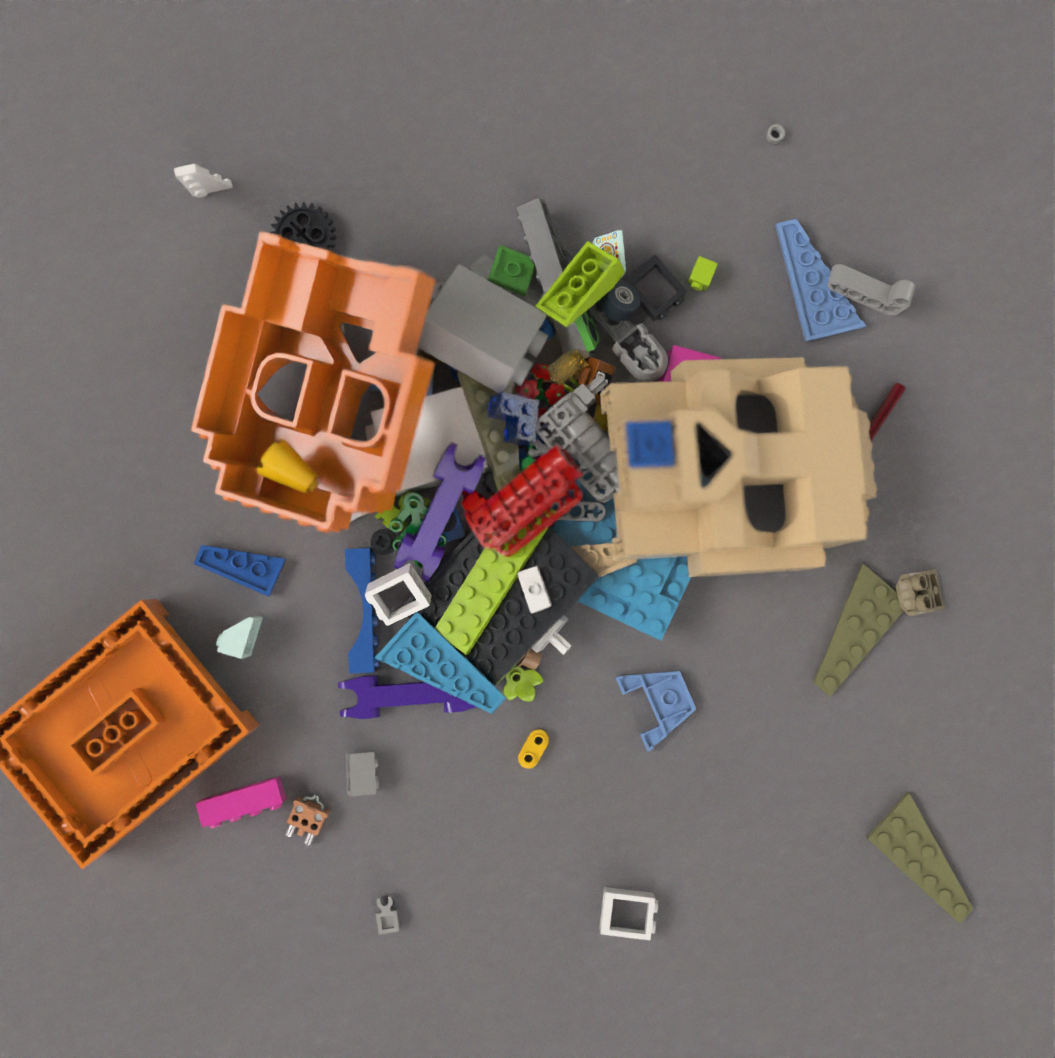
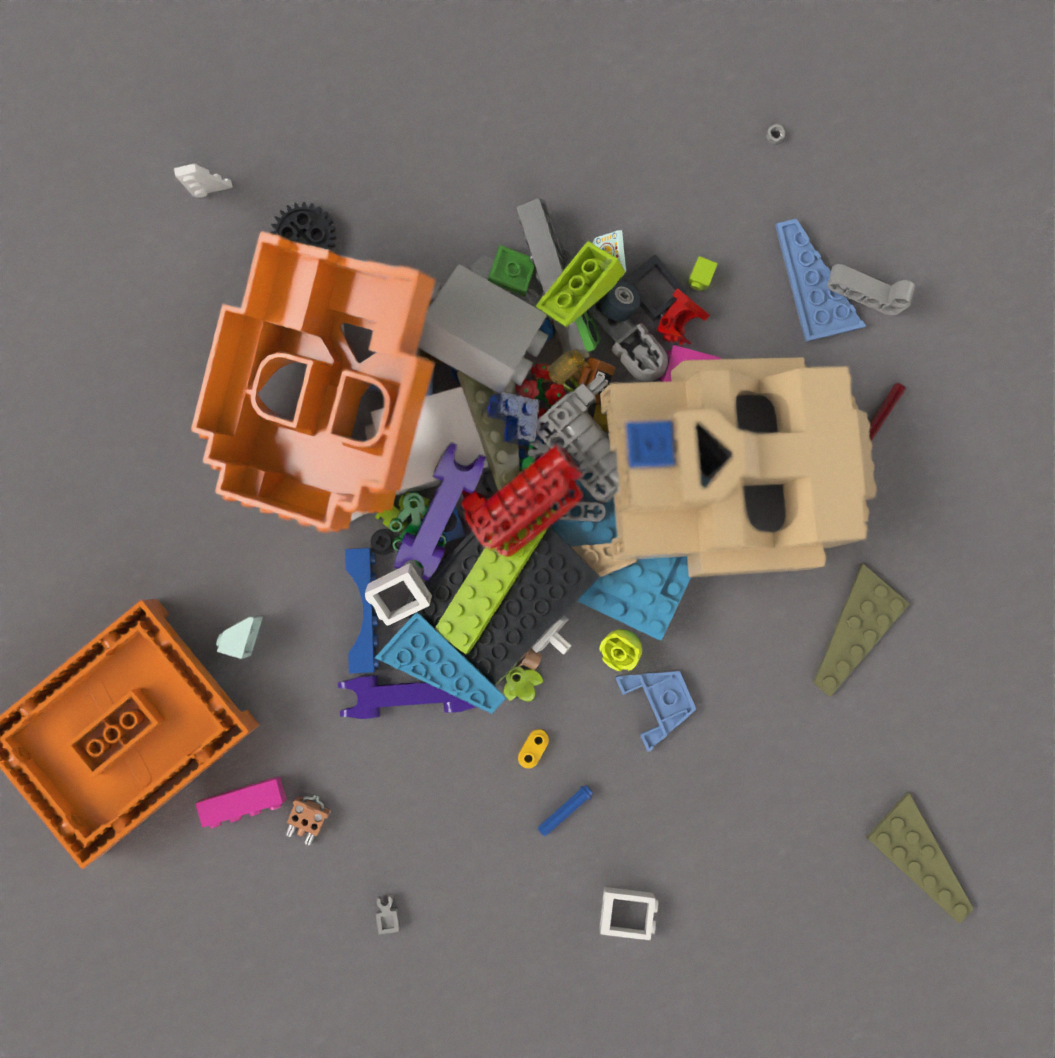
(244, 568): blue wing -> none
(288, 468): yellow cone -> none
(361, 773): light grey brick -> none
(534, 589): white plate -> none
(565, 810): none -> blue axle
(621, 649): none -> neon yellow cylinder
(677, 317): none -> red tile
(919, 592): dark tan slope -> none

